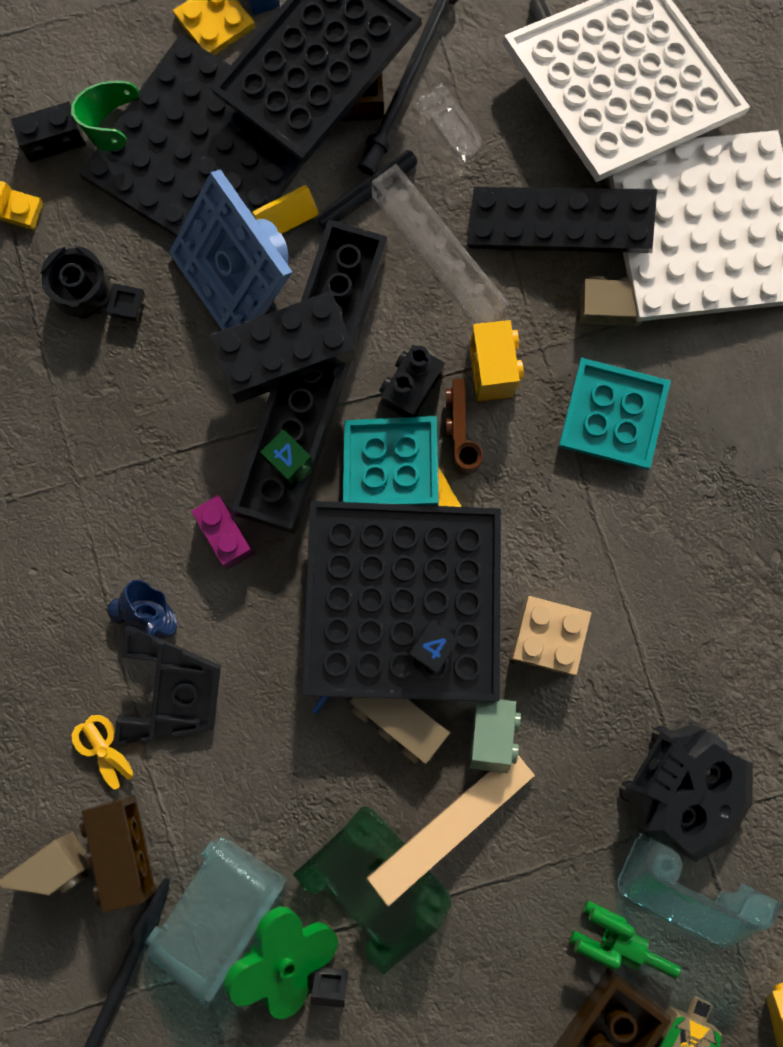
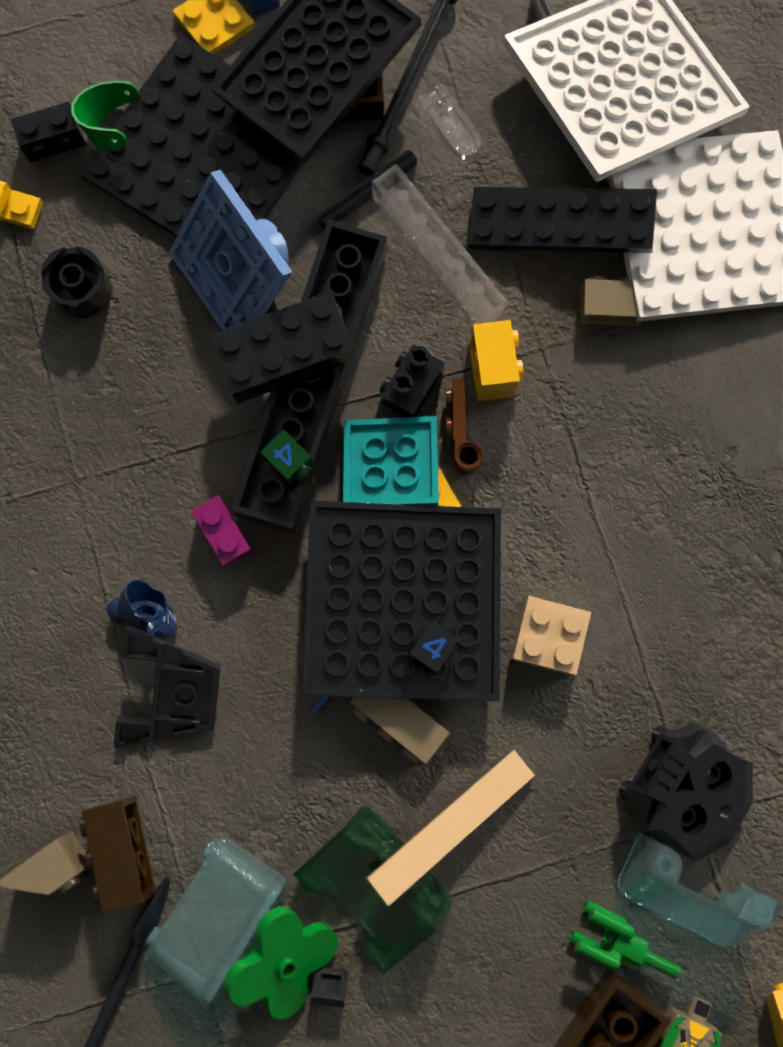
(107, 757): yellow piece -> none
(125, 302): black plate -> none
(289, 209): yellow tile -> none
(493, 736): sand green brick -> none
(614, 414): teal plate -> none

